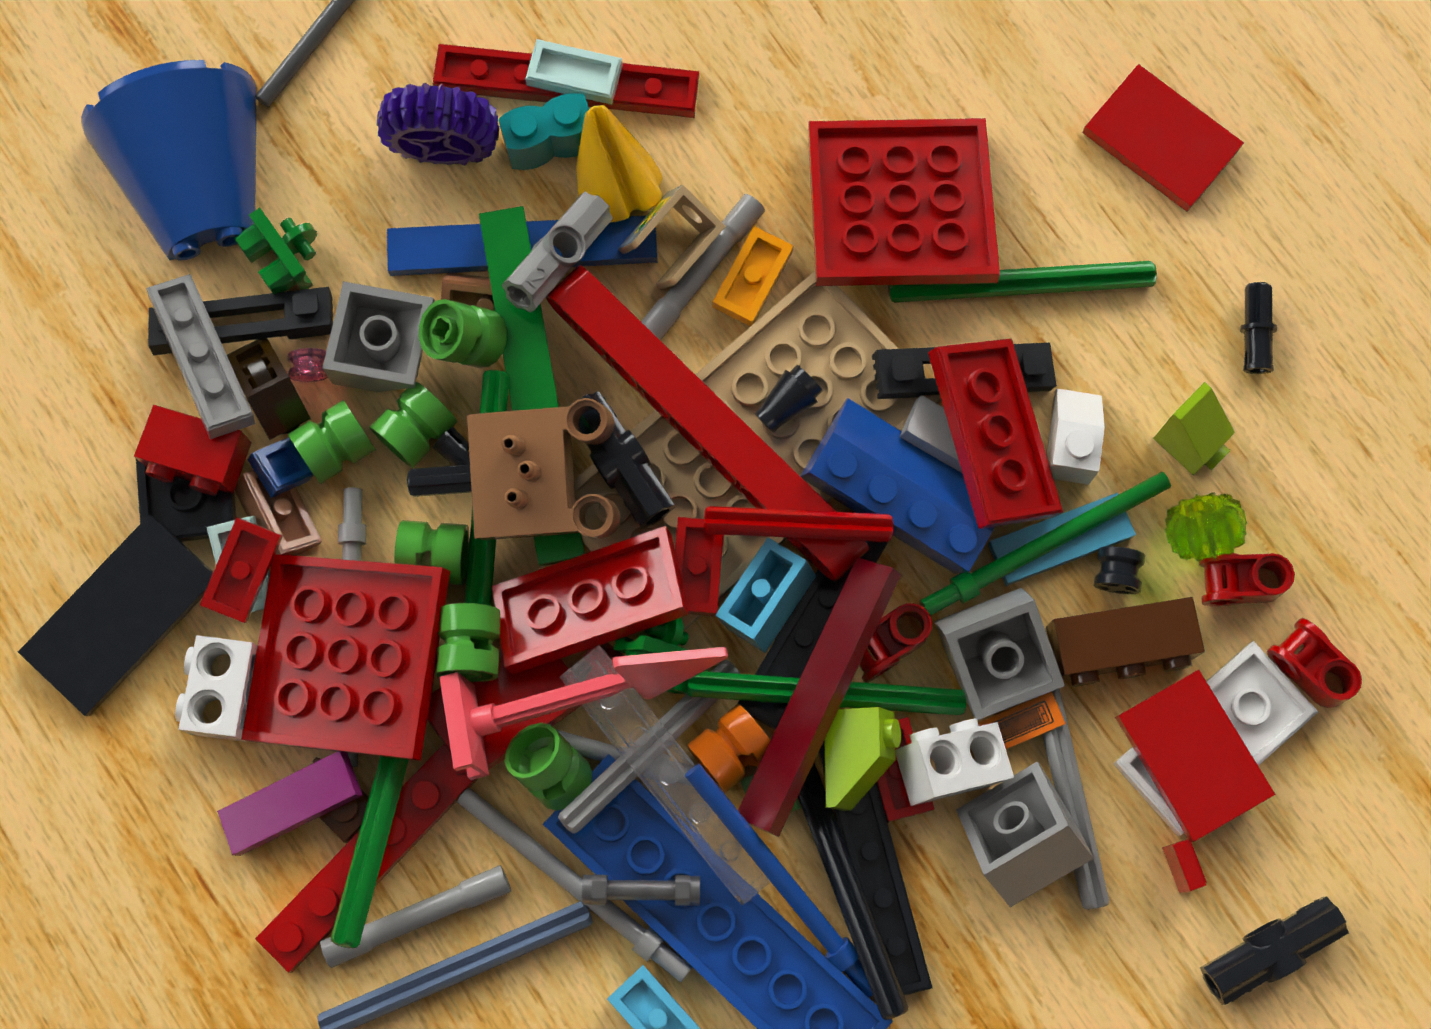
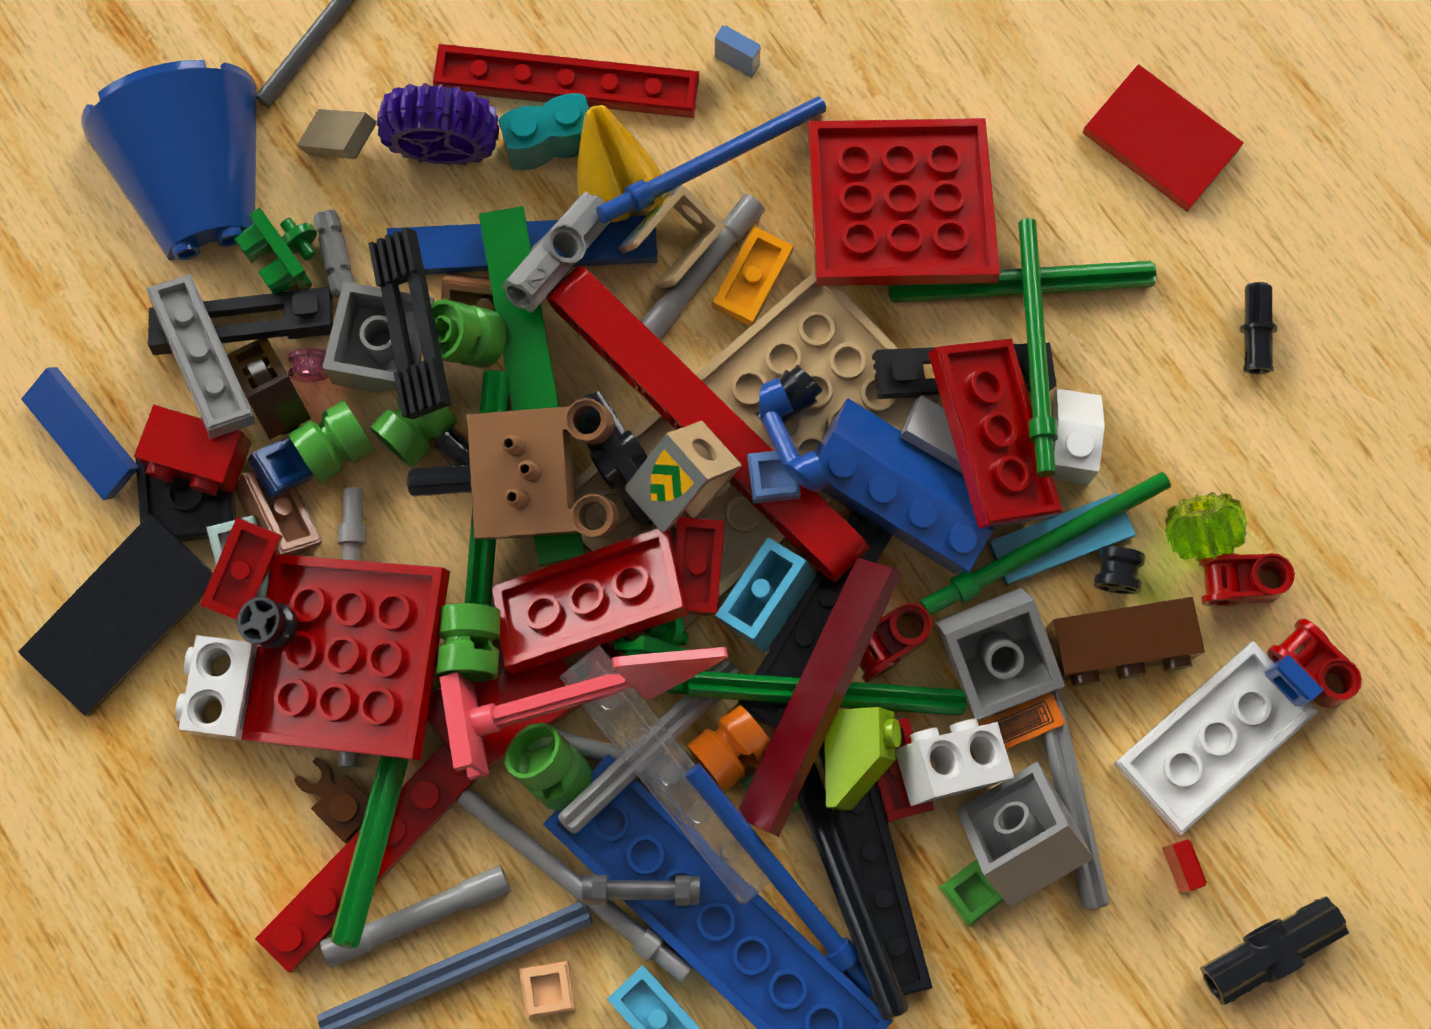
(80, 433): none -> blue tile
(255, 620): none -> black wheel
(289, 803): magenta tile -> none
(333, 250): none -> light grey axle
(337, 133): none -> dark tan tile
(420, 386): none -> black container
(437, 547): bright green wheel -> none
(547, 989): none -> light nougat tile
(574, 71): light aqua tile -> none
(642, 193): none -> blue bar
(682, 475): none -> piece
(737, 50): none -> tile
(769, 479): none -> medium blue tile
(798, 524): red axle -> none
(803, 469): none -> blue bar
(971, 893): none -> bright green tile
(1042, 426): none -> green bar
(1195, 756): red tile -> none
(1197, 431): lime slope -> none
(1293, 681): none -> blue tile

